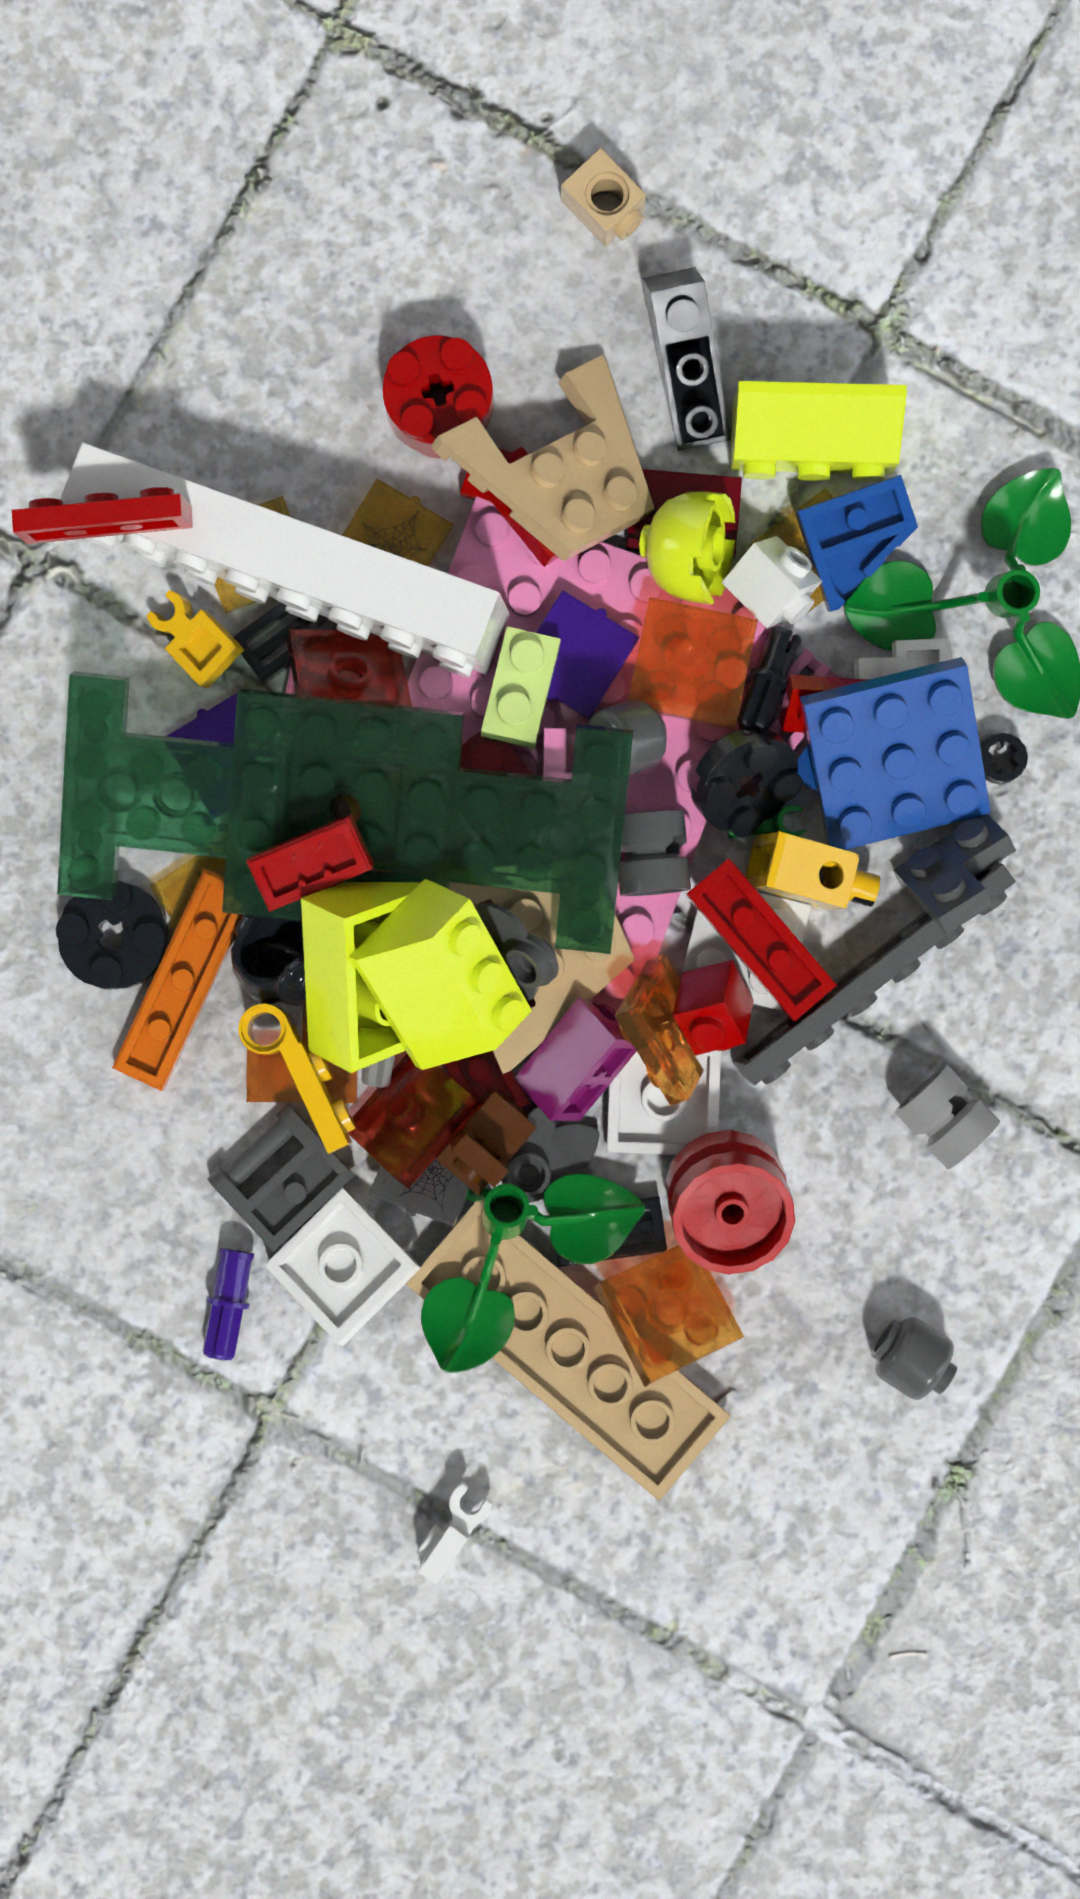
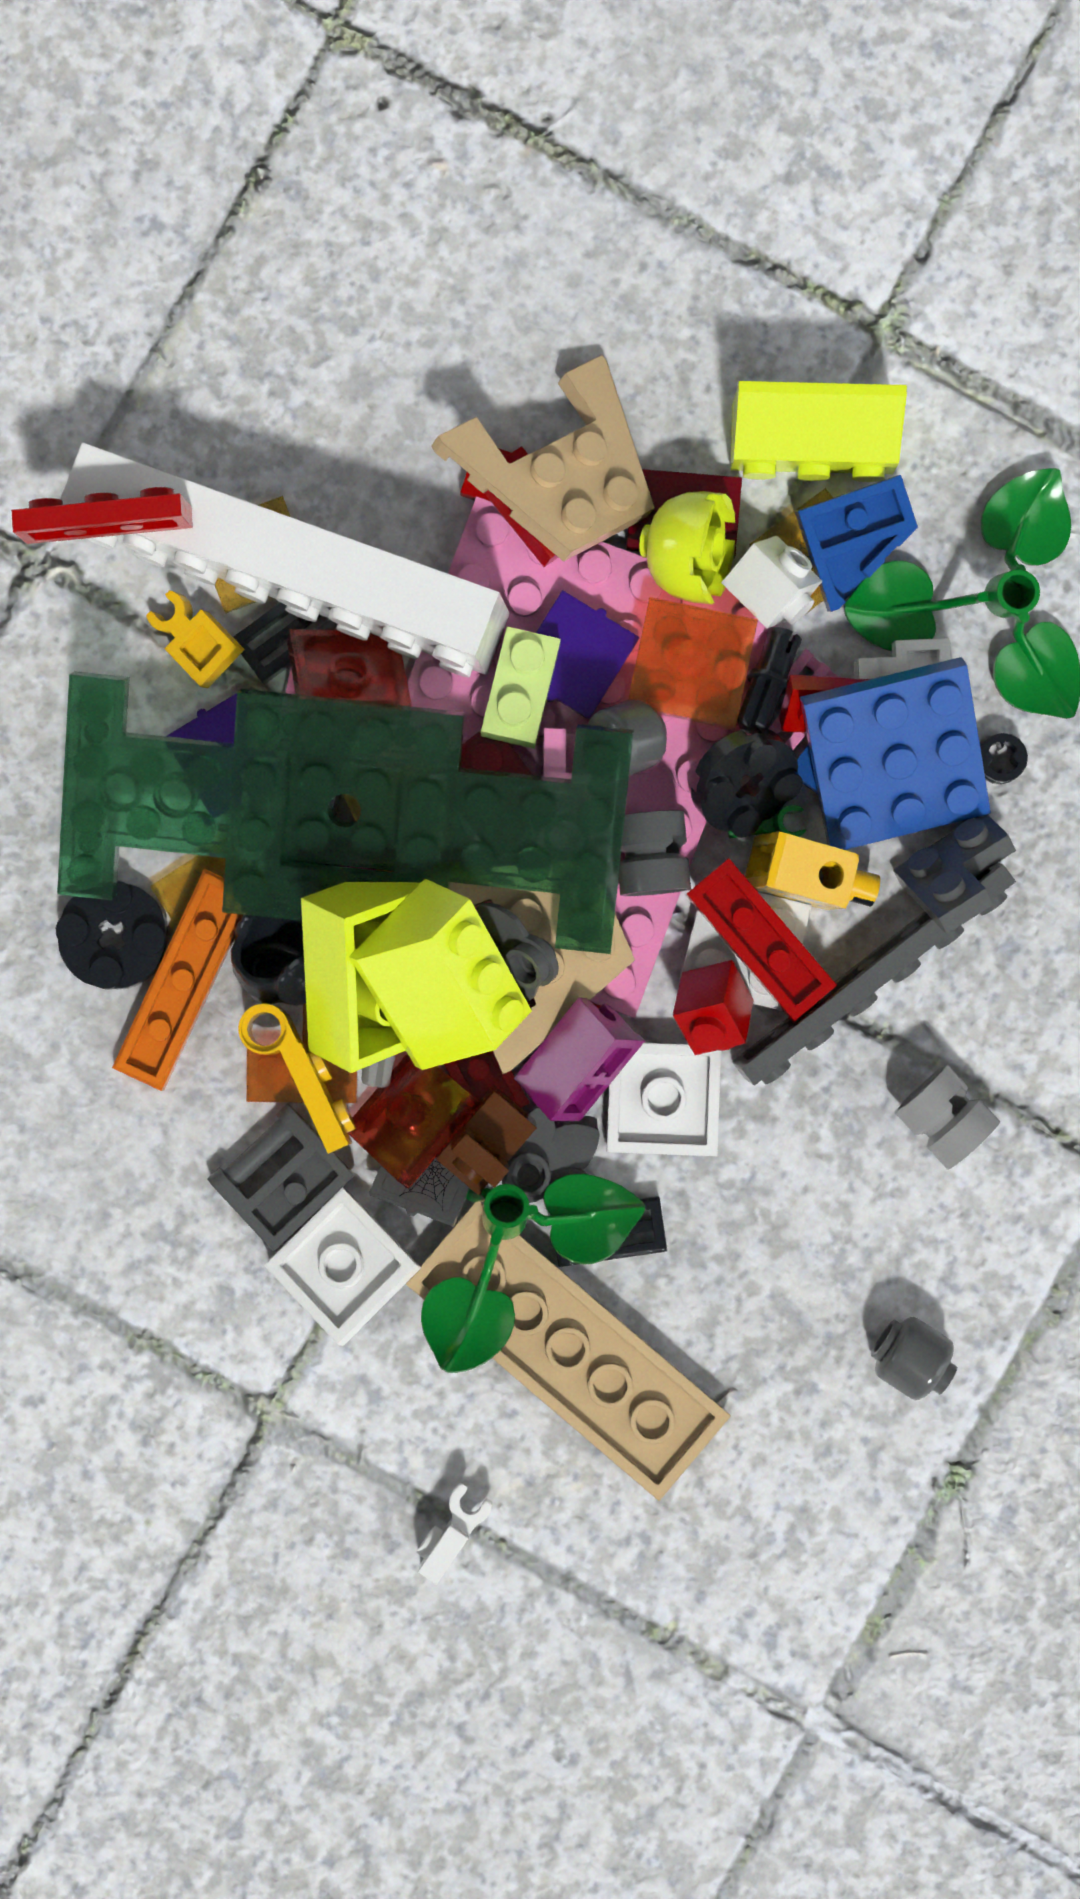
(227, 1304): dark purple axle -> none
(310, 862): red plate -> none
(398, 525): clear yellow piece -> none
(431, 365): red brick -> none
(598, 176): tan brick -> none
(650, 1027): clear orange plate -> none
(667, 1314): clear orange plate -> none
(687, 357): slope -> none
(729, 1202): red wheel -> none

